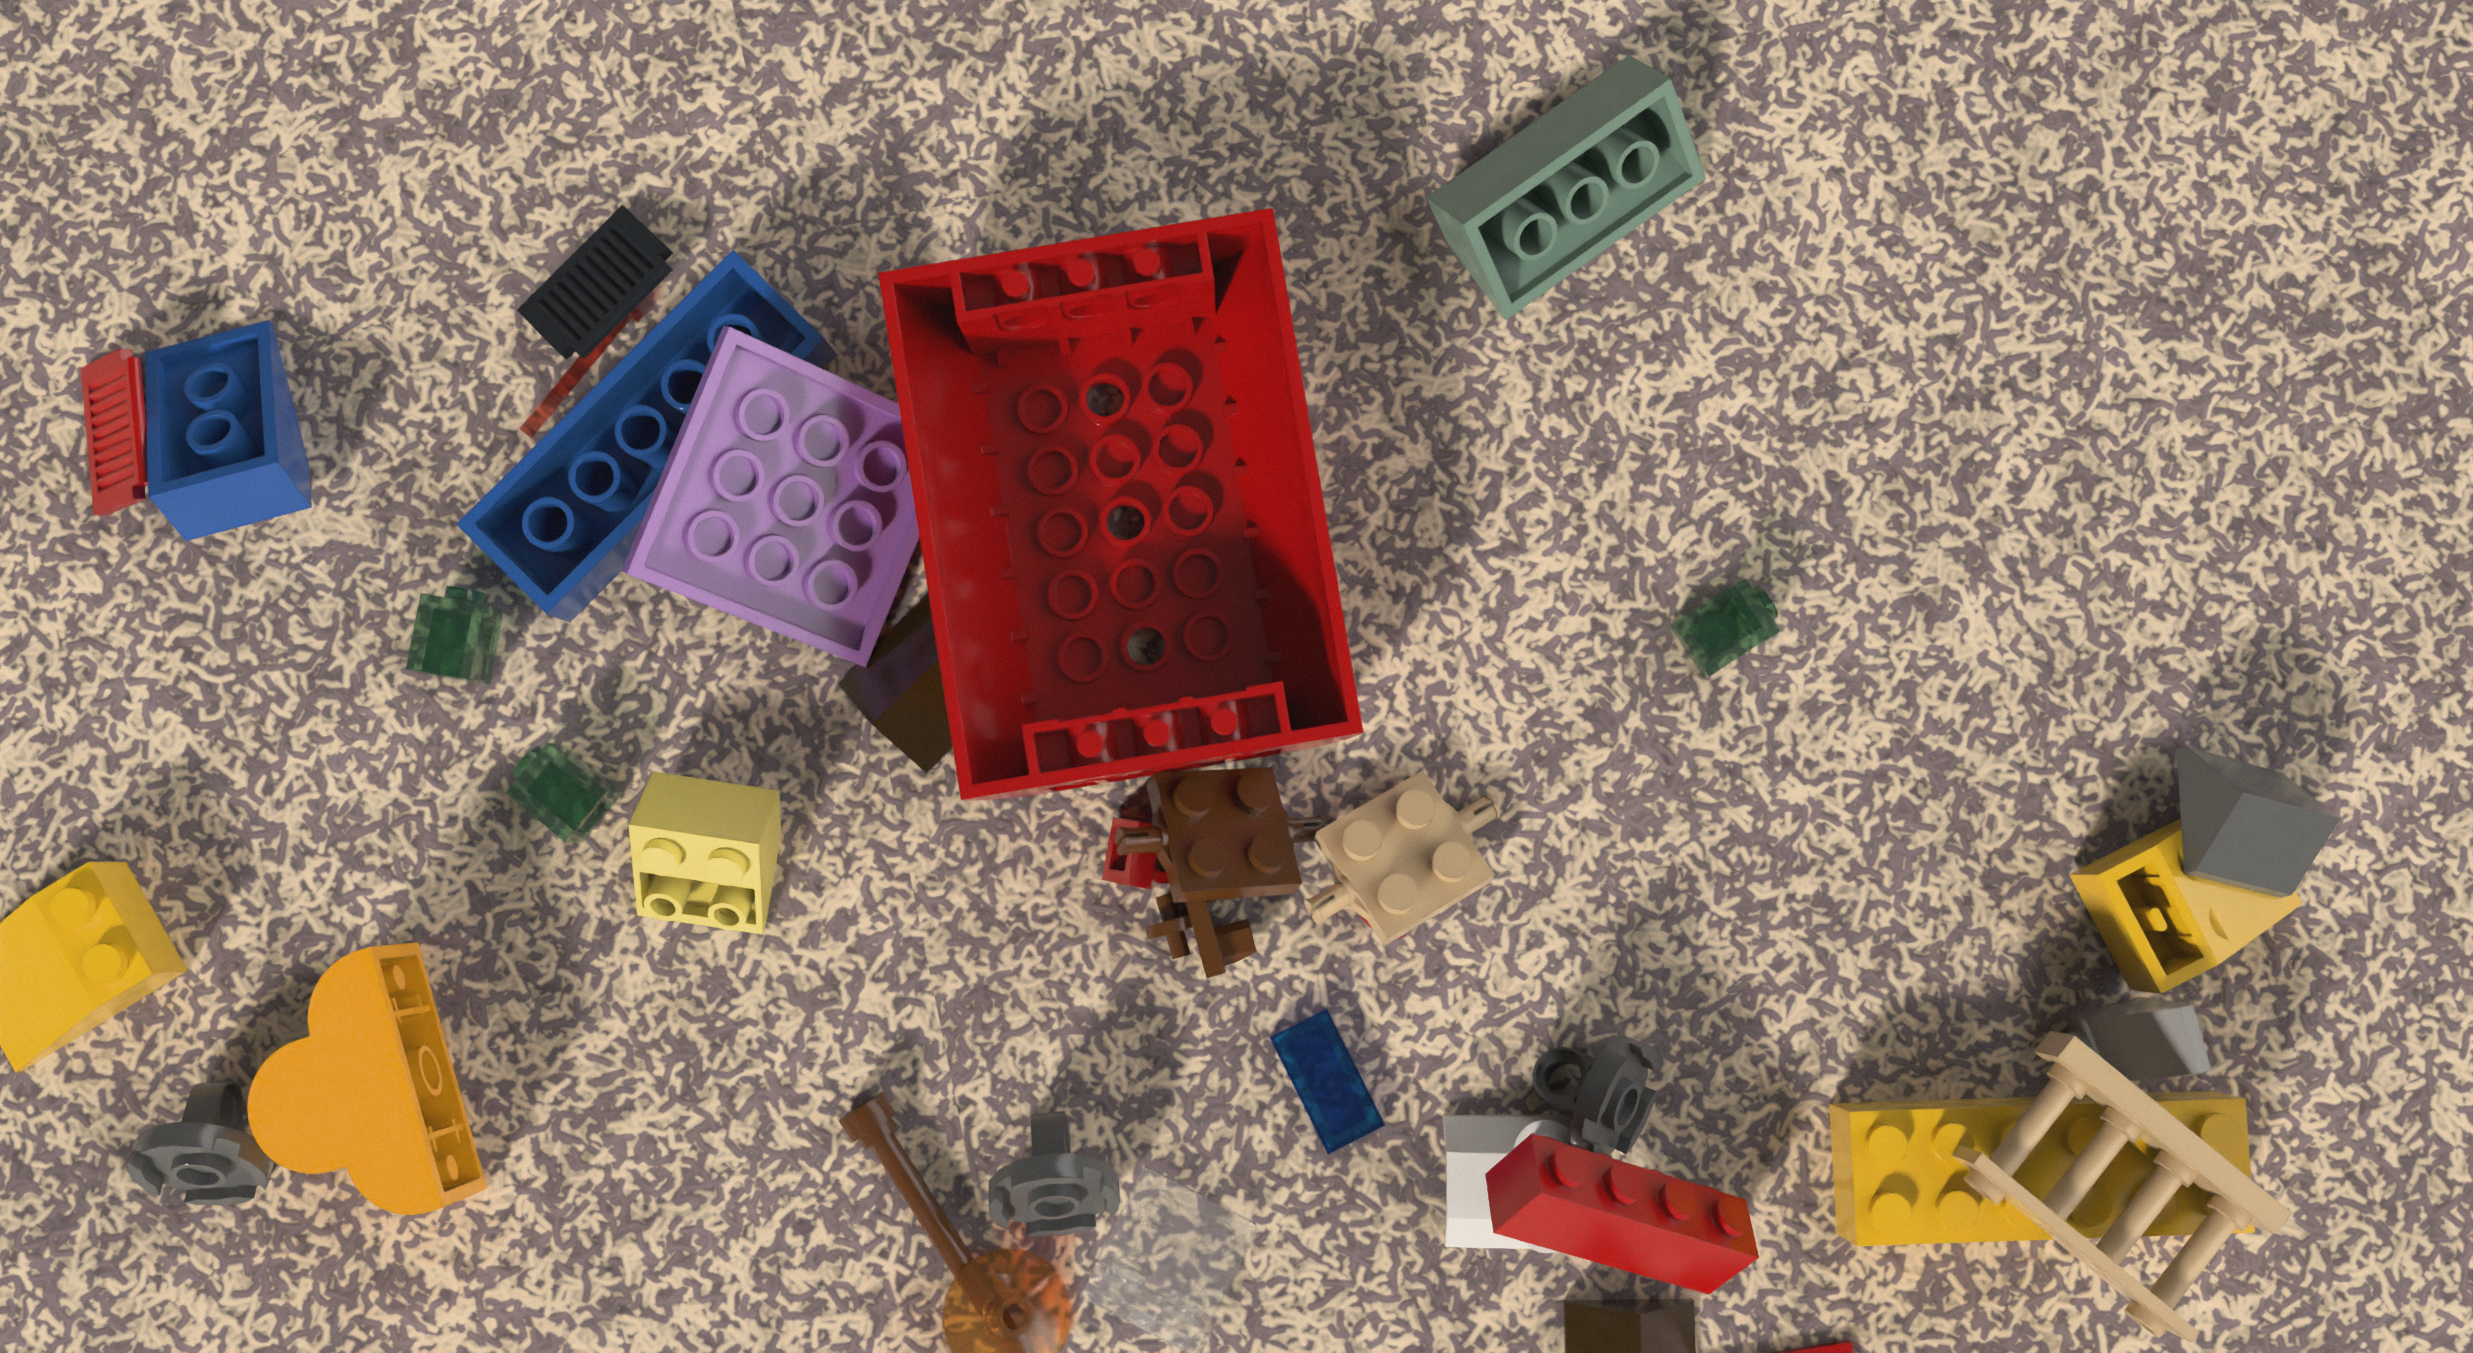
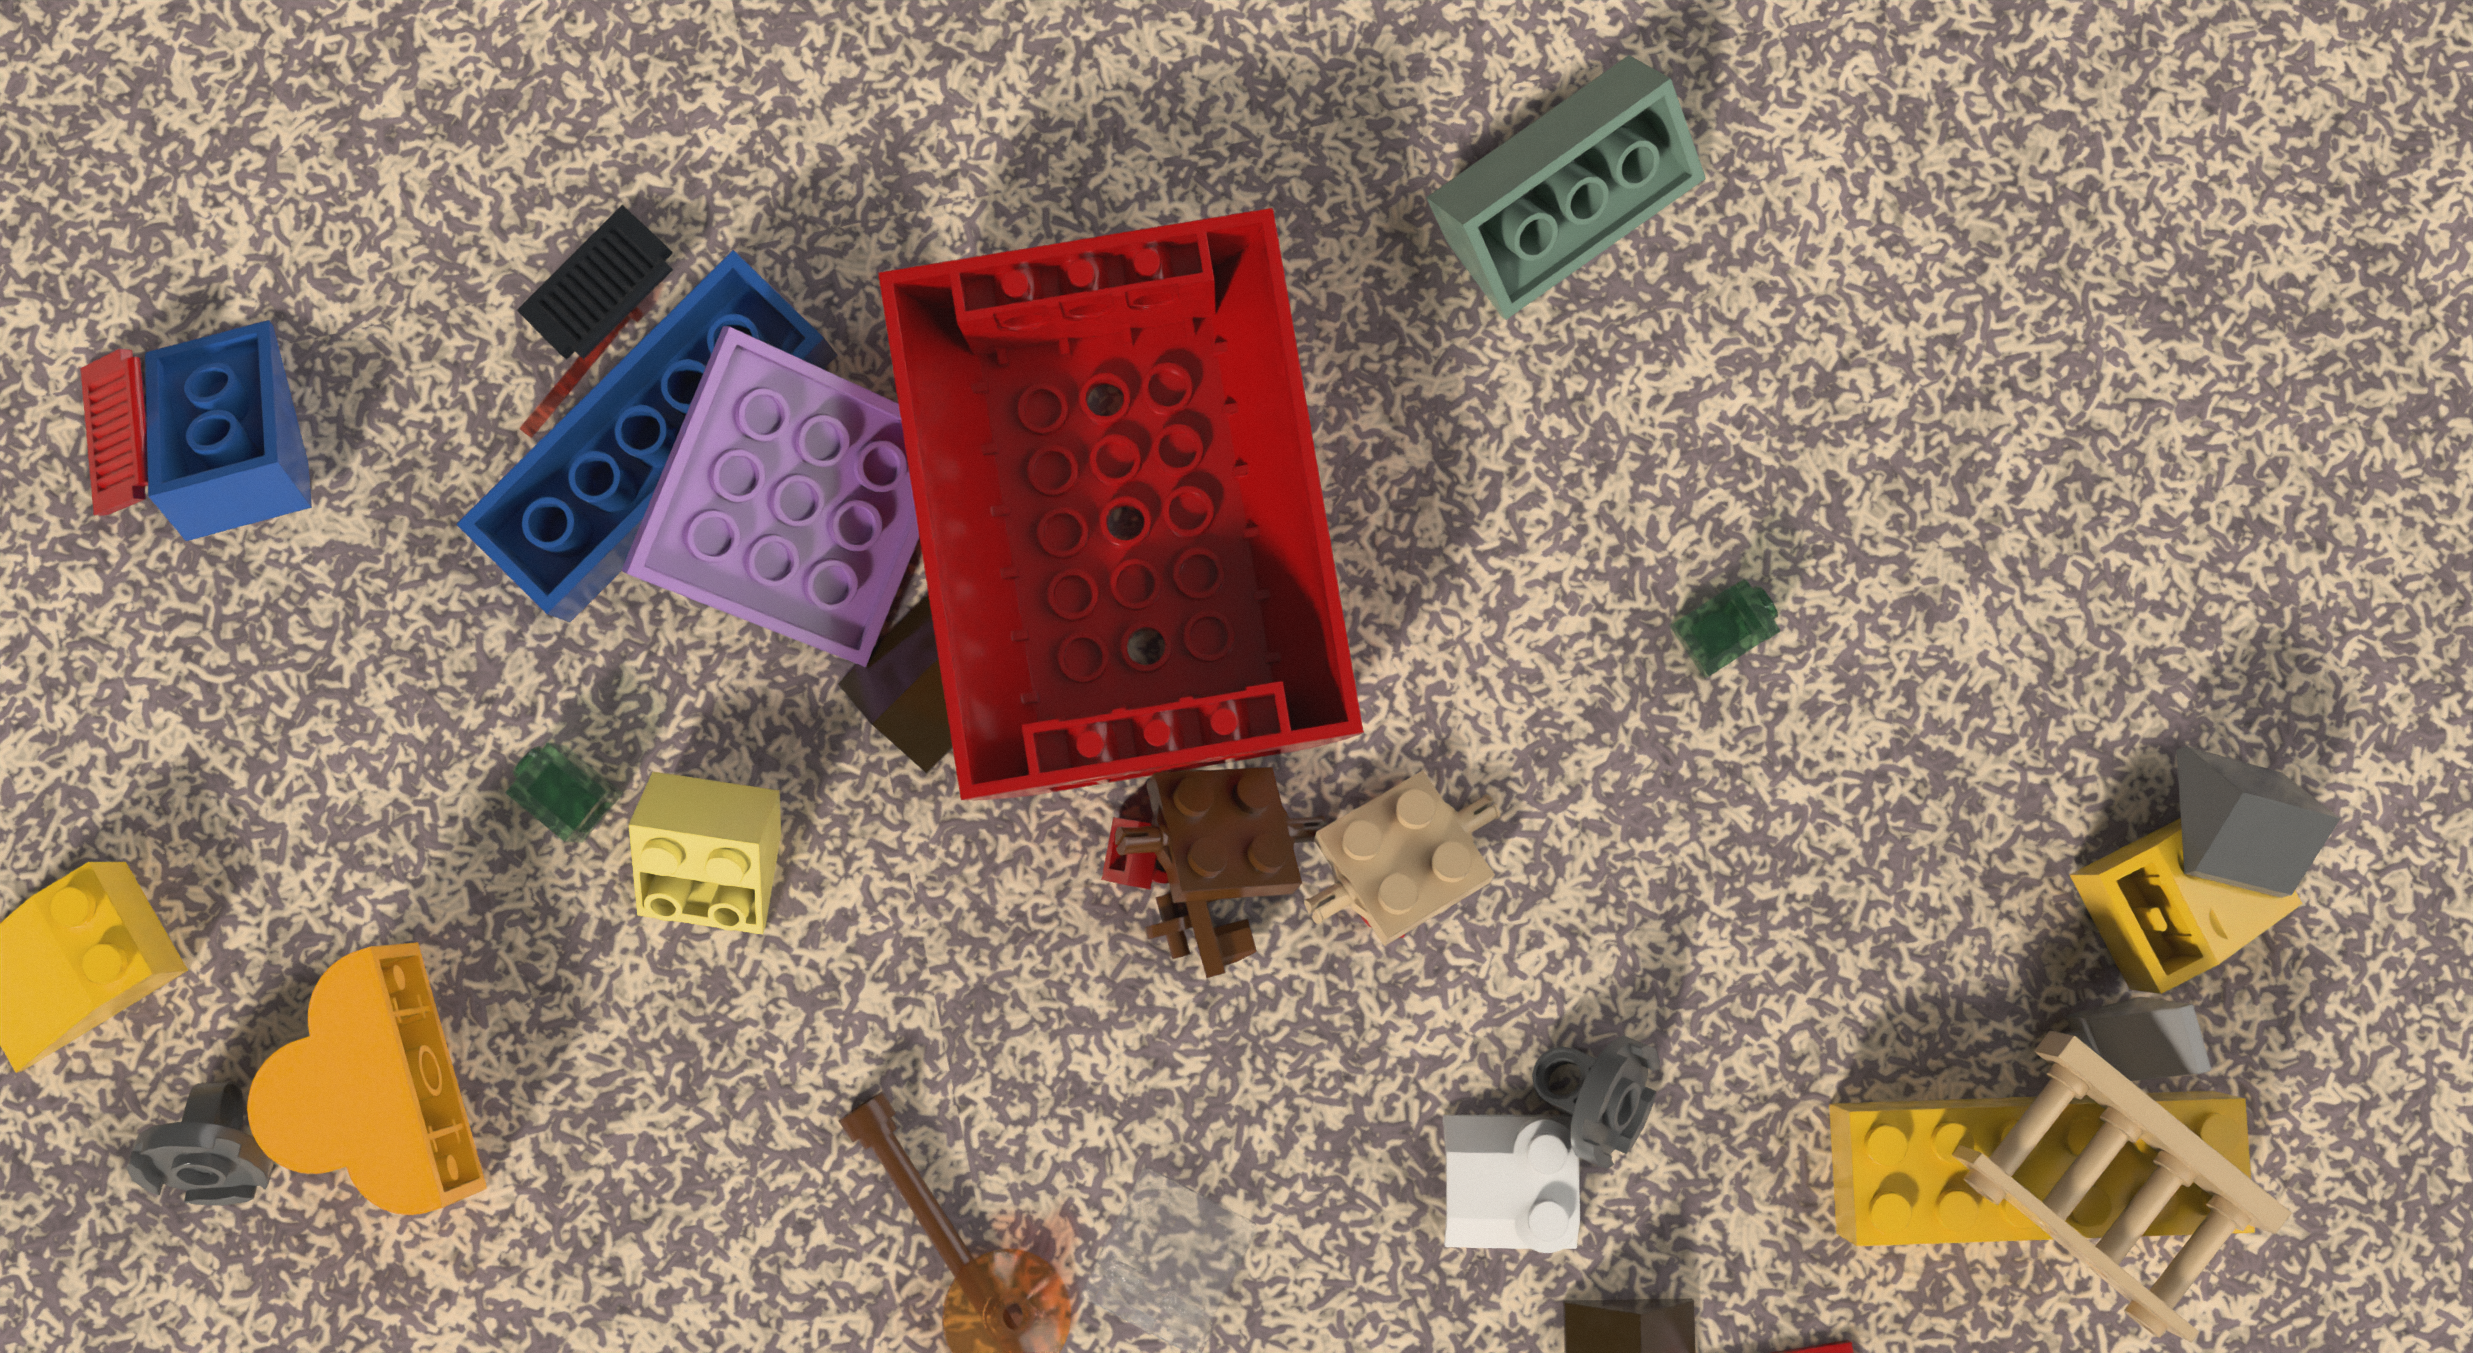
(455, 636): clear green brick -> none
(1053, 1188): dark grey tile -> none
(1327, 1080): clear blue tile -> none
(1620, 1214): red brick -> none

